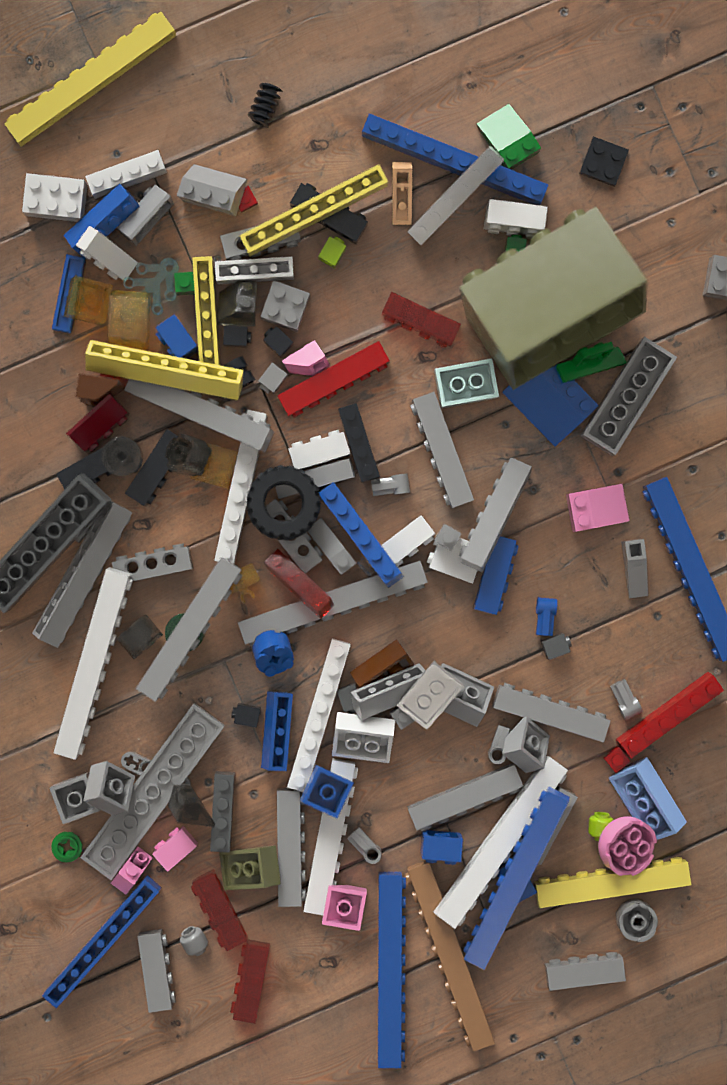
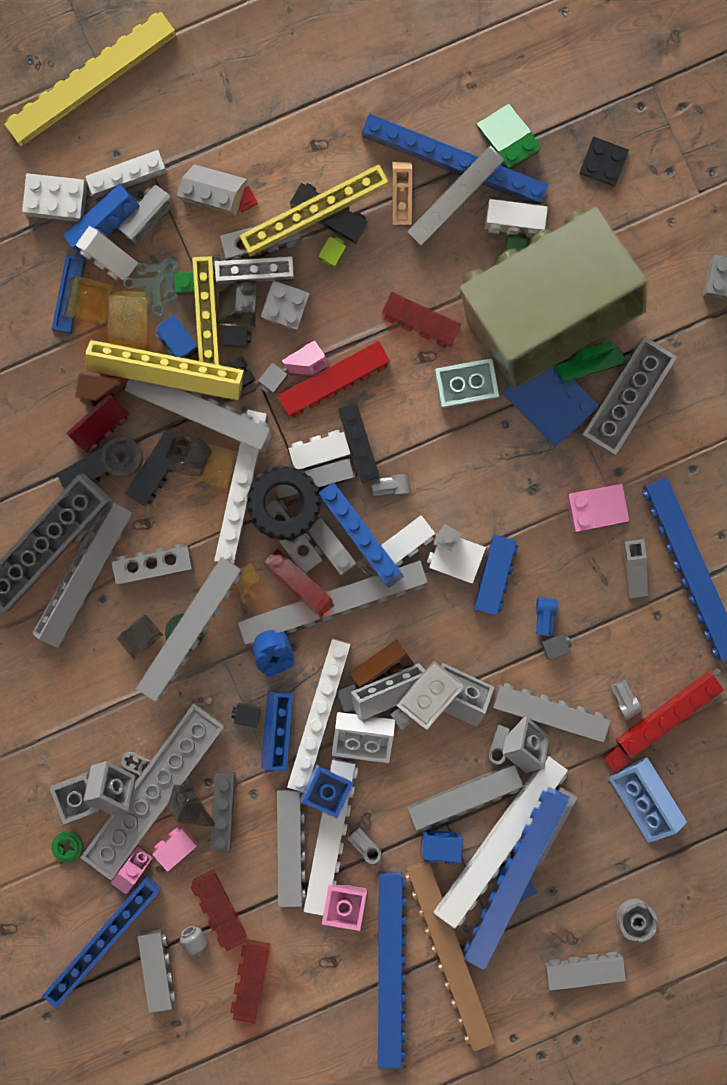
(92, 663): white brick -> none
(250, 868): olive slope -> none
(263, 104): black piece -> none
(278, 341): black brick -> none
(443, 451): light grey brick -> none
(496, 514): light grey brick -> none
(597, 824): lime head -> none
(608, 884): light yellow brick -> none
(627, 845): bright pink cylinder -> none

